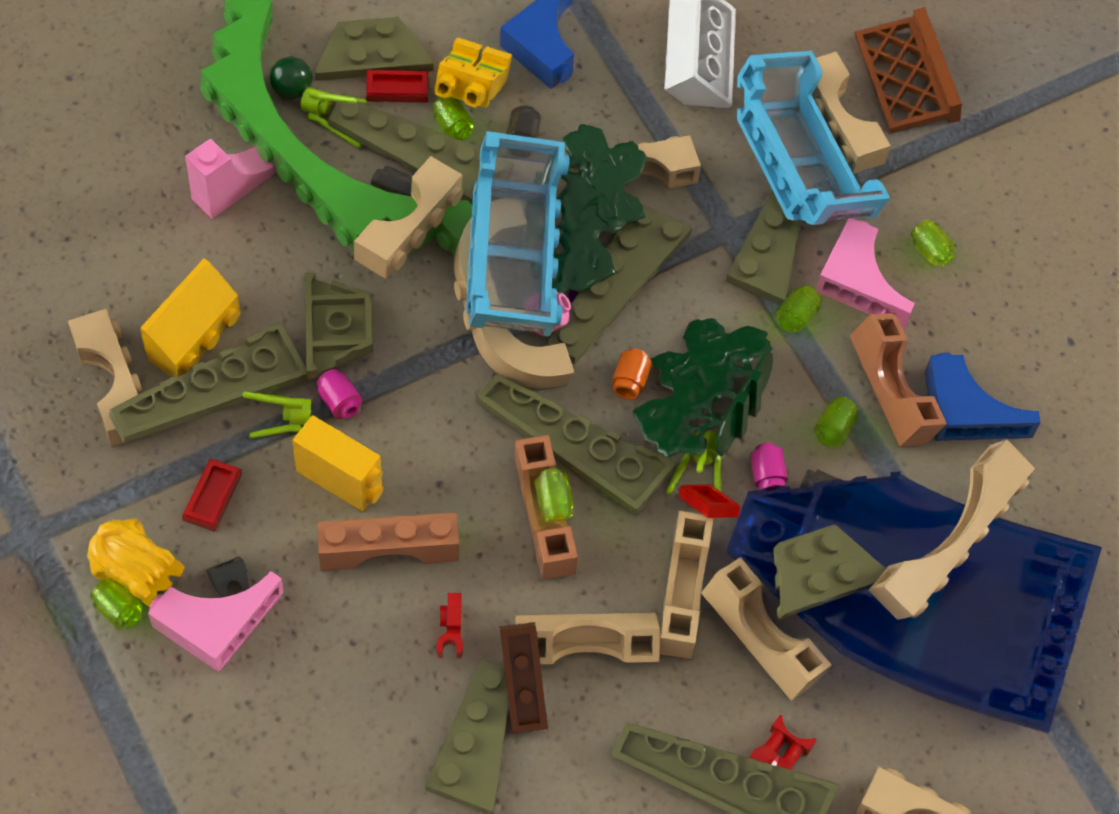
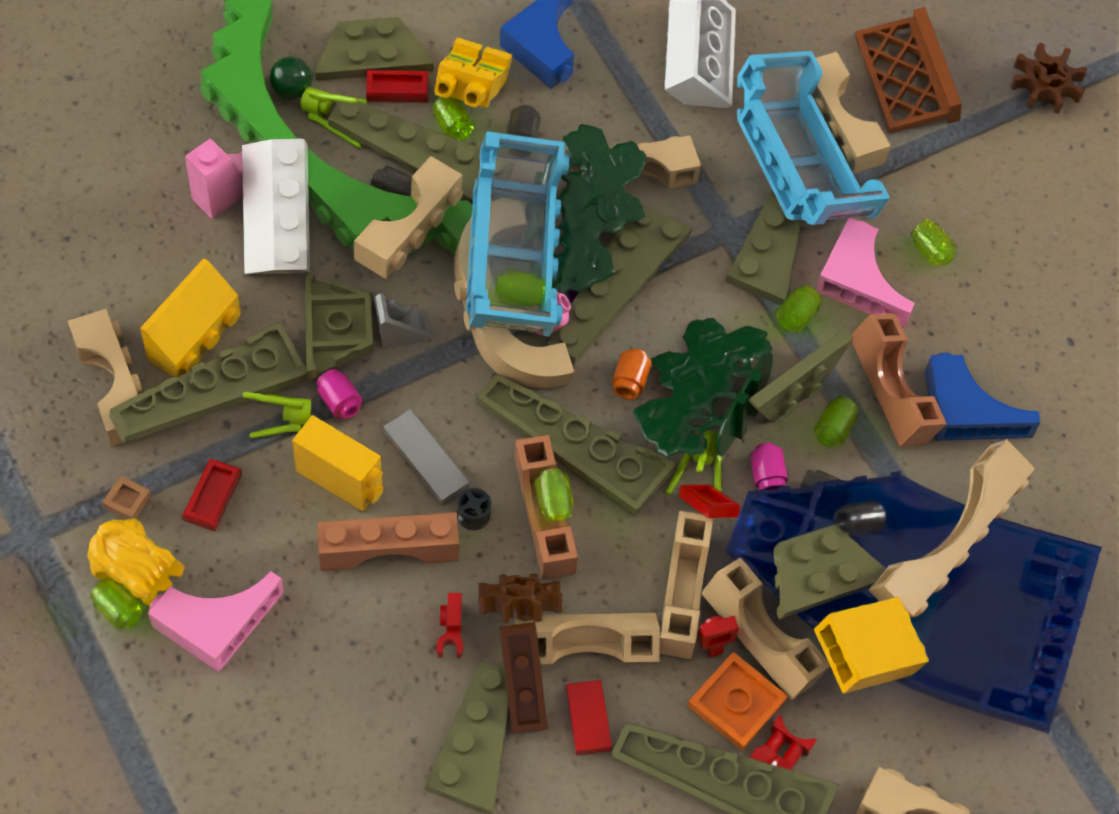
(126, 498): none -> medium nougat plate
(228, 571): pearl dark grey tile -> none
(276, 207): none -> white slope
(399, 323): none -> light grey slope
(426, 457): none -> light grey tile
(477, 501): none -> black wheel
(520, 288): none -> clear neon green brick
(520, 597): none -> reddish brown gear
(588, 717): none -> red tile
(716, 633): none -> red plate
(737, 701): none -> orange plate
(802, 380): none -> olive wing
(861, 518): none -> clear smoke brick
(871, 644): none -> yellow brick
(1049, 78): none -> reddish brown gear

